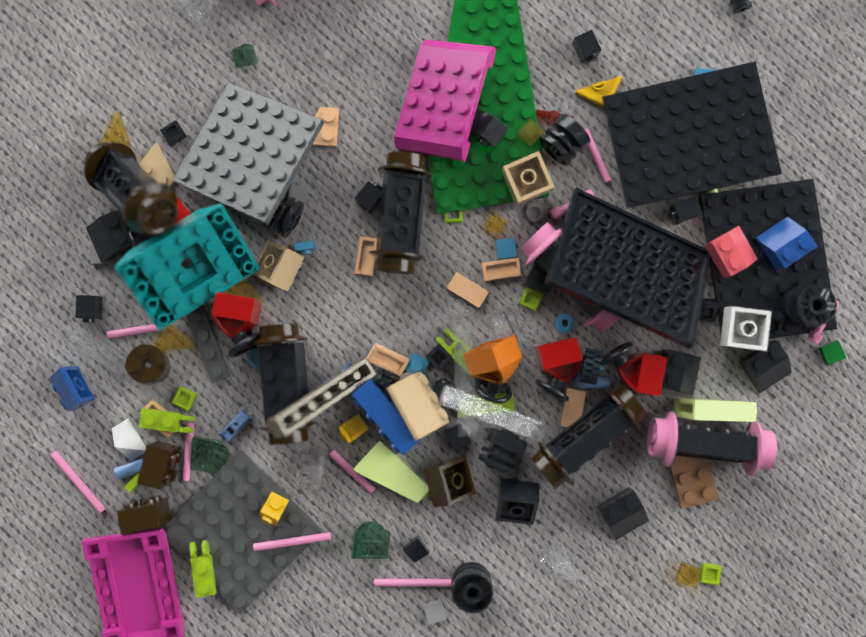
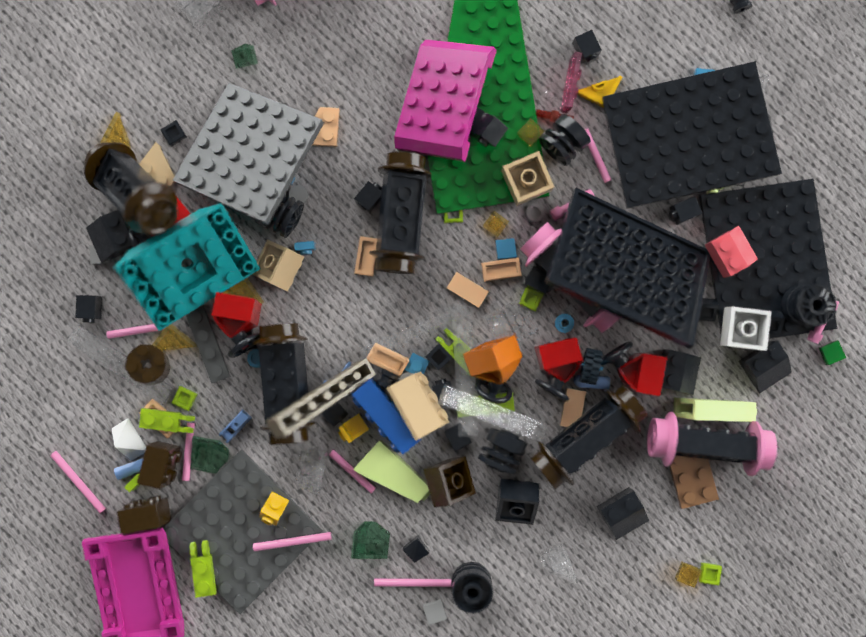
(71, 388): blue slope -> none
(334, 413): none -> black slope
(570, 89): none -> clear pink plate
(785, 243): blue slope -> none

